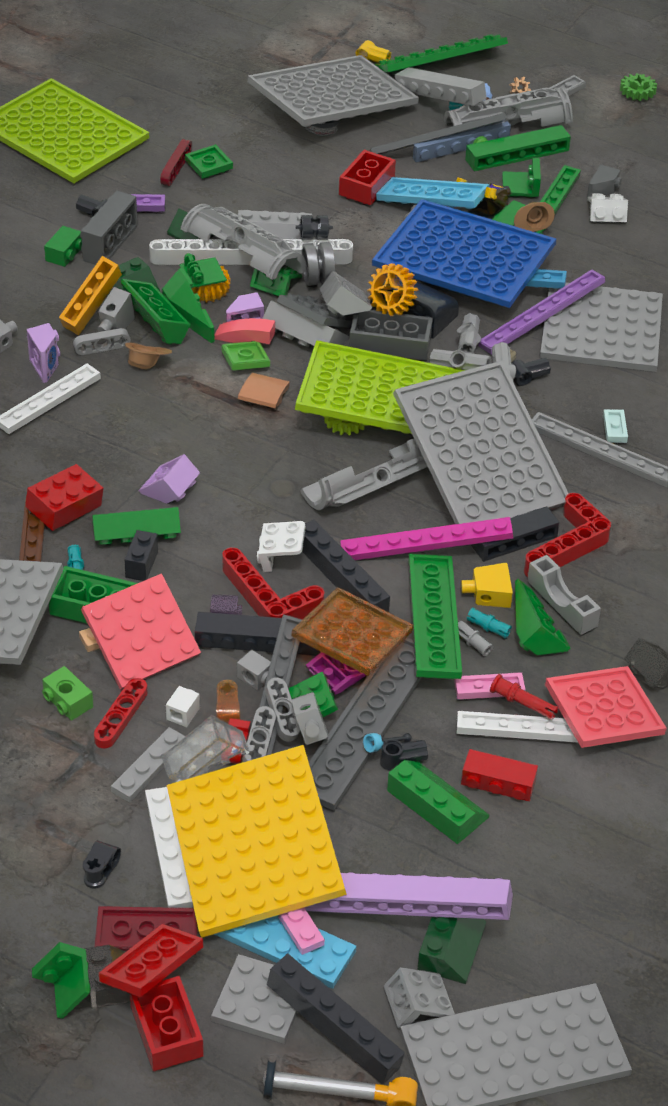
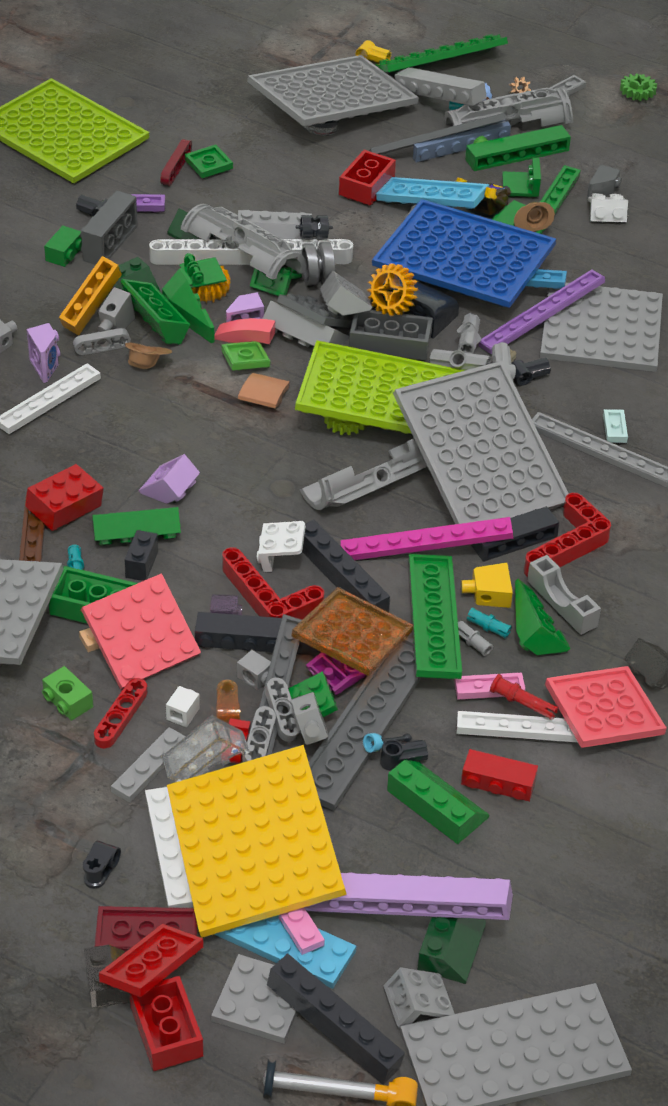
(68, 971): green bracket -> none

